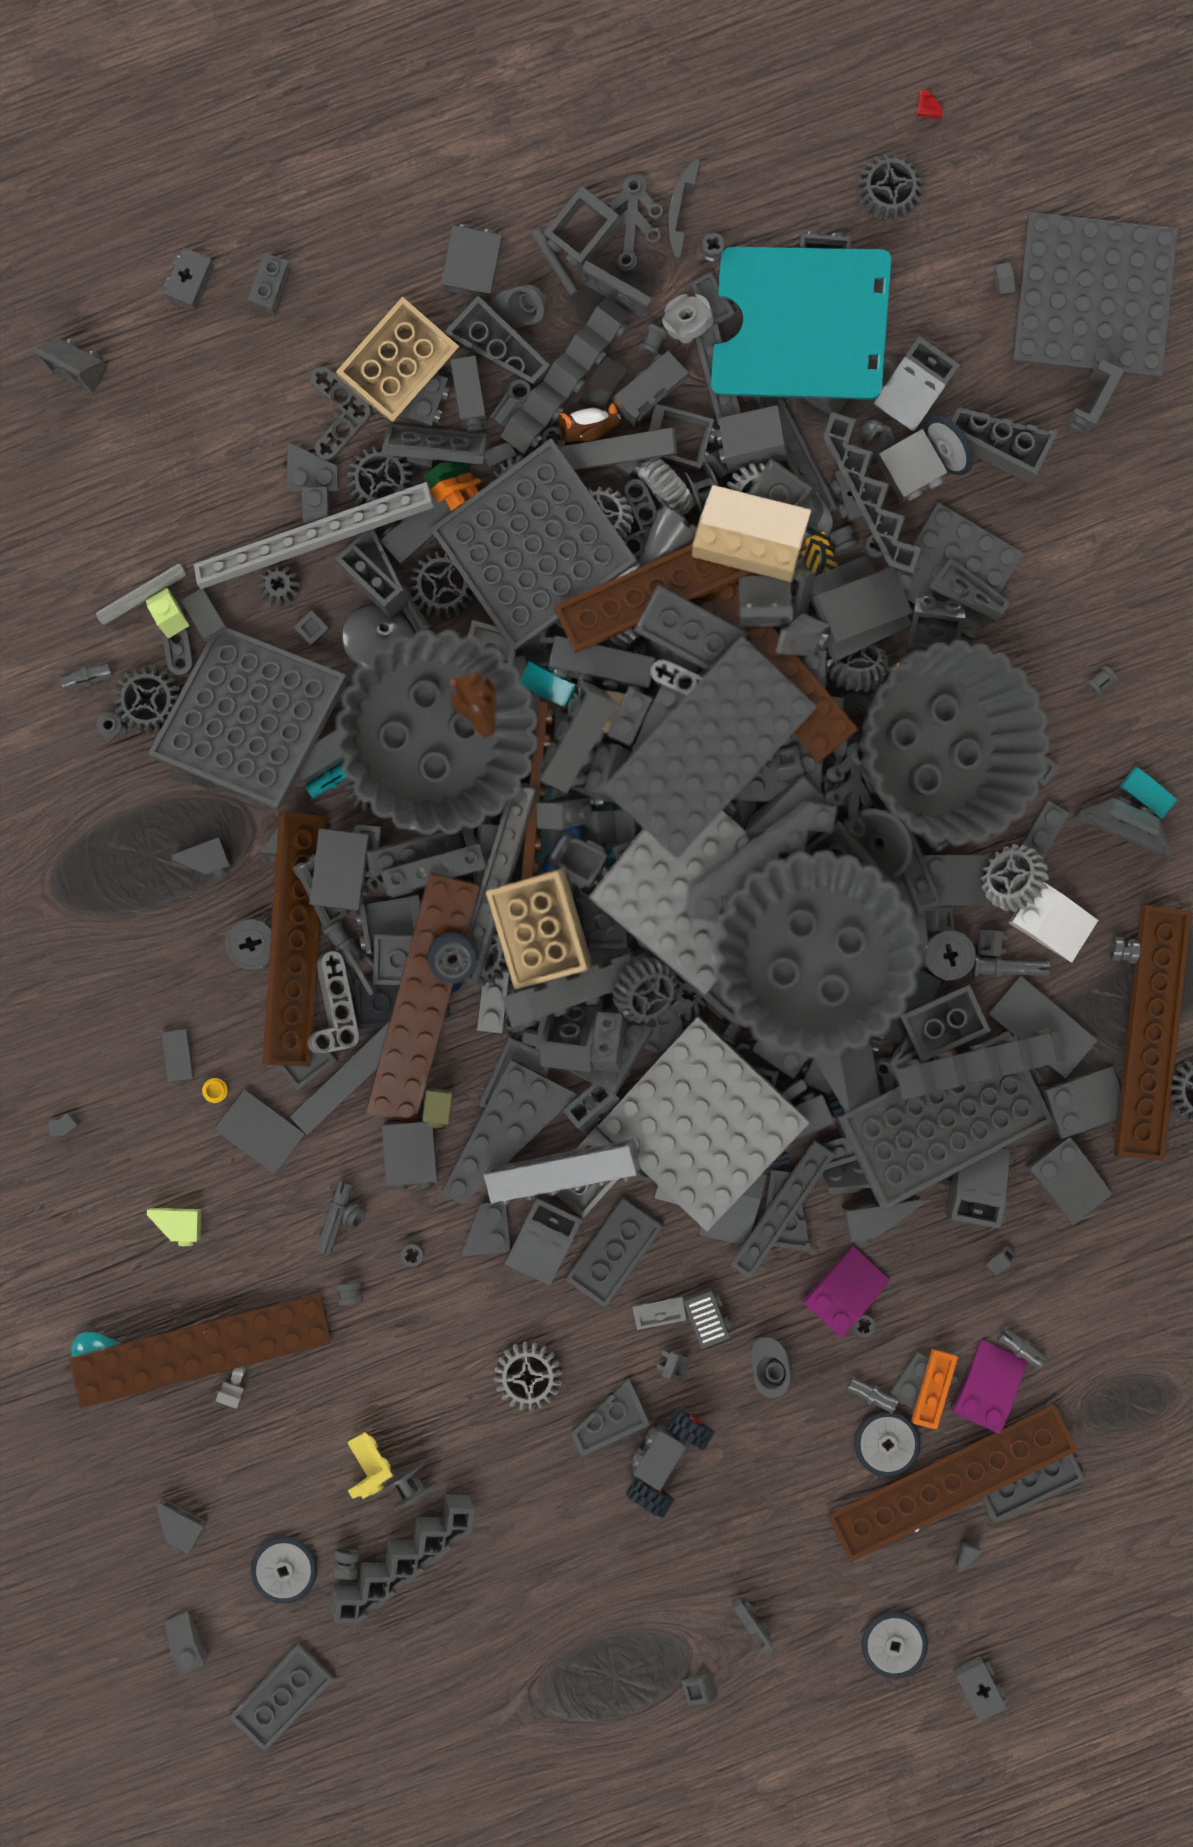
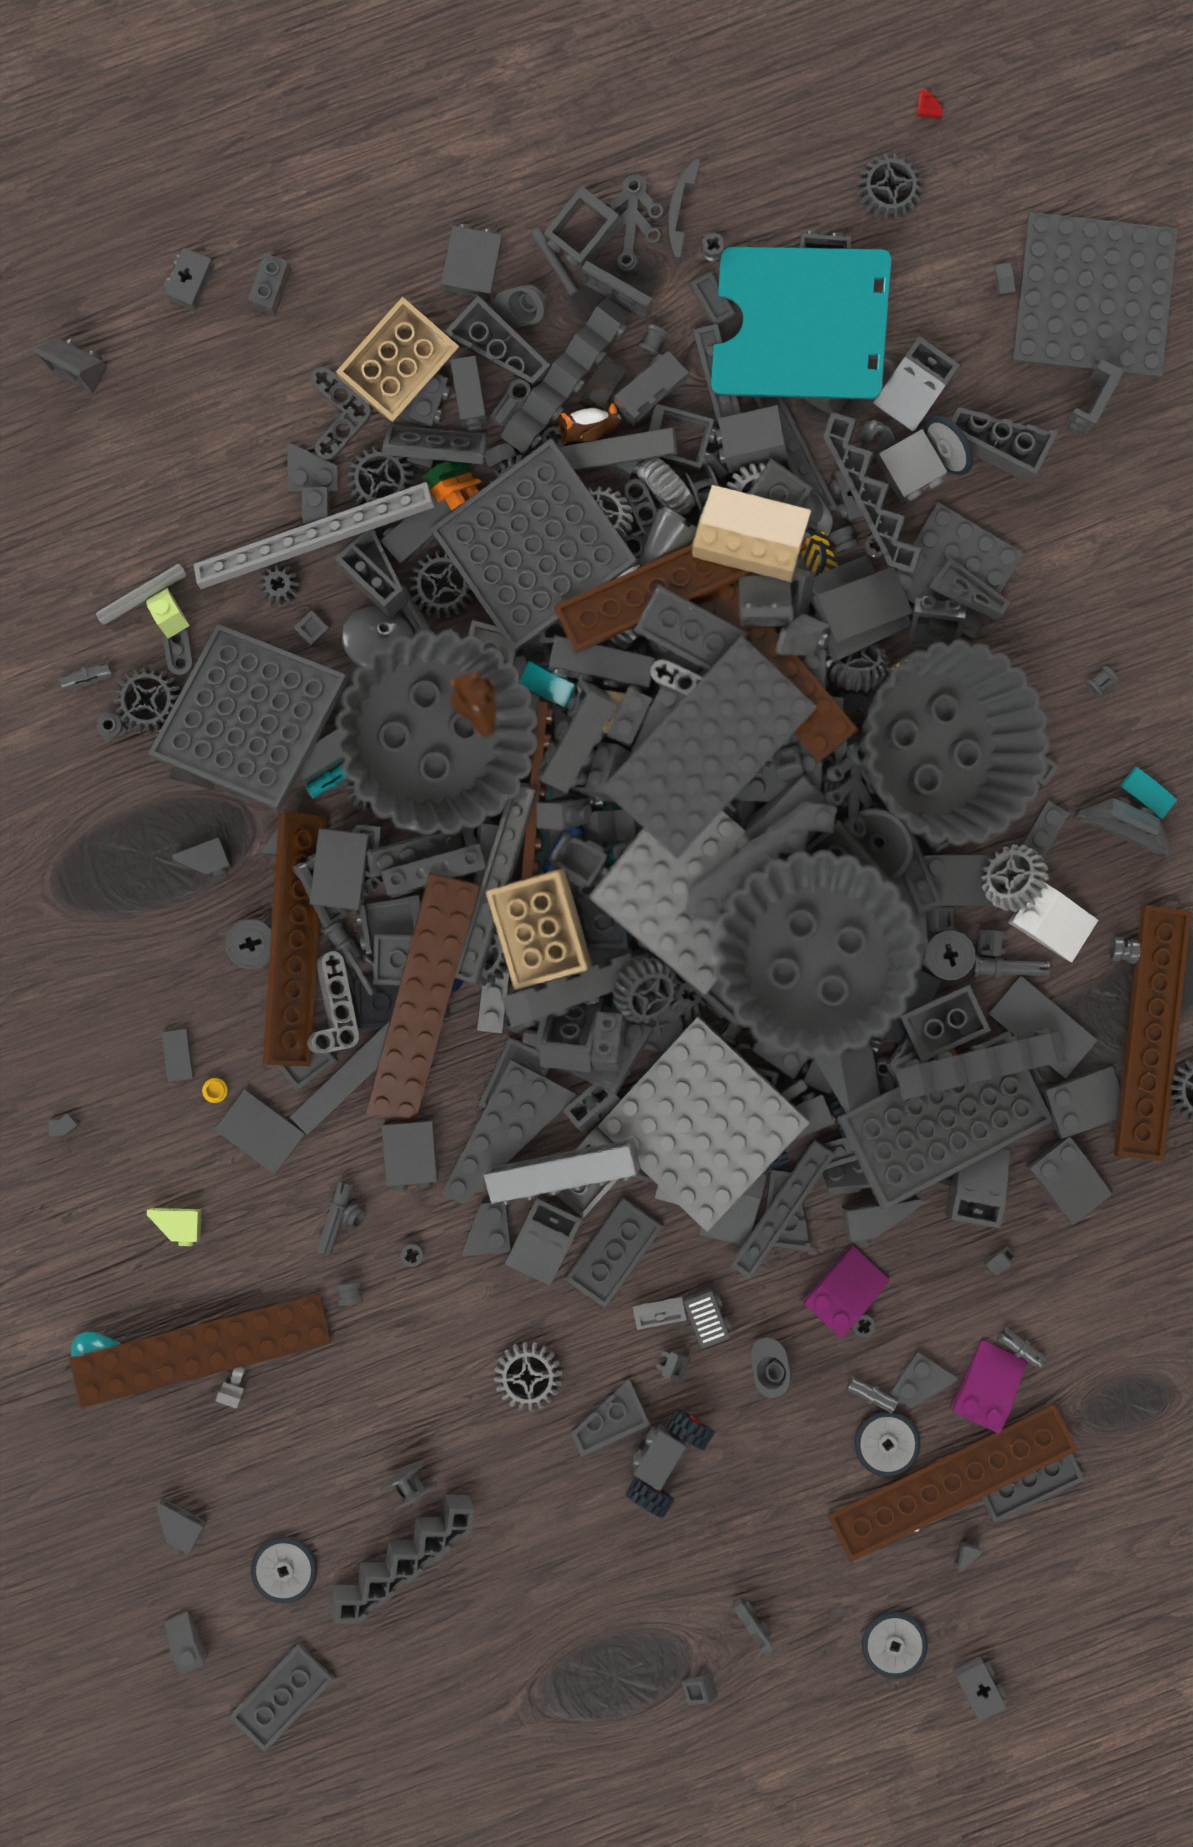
(204, 615): dark grey tile -> none
(346, 1563): dark grey wheel -> none
(373, 1464): light yellow bracket -> none
(438, 1107): olive slope -> none
(458, 969): wheel -> none
(693, 327): light grey plate -> none
(934, 1389): orange plate -> none

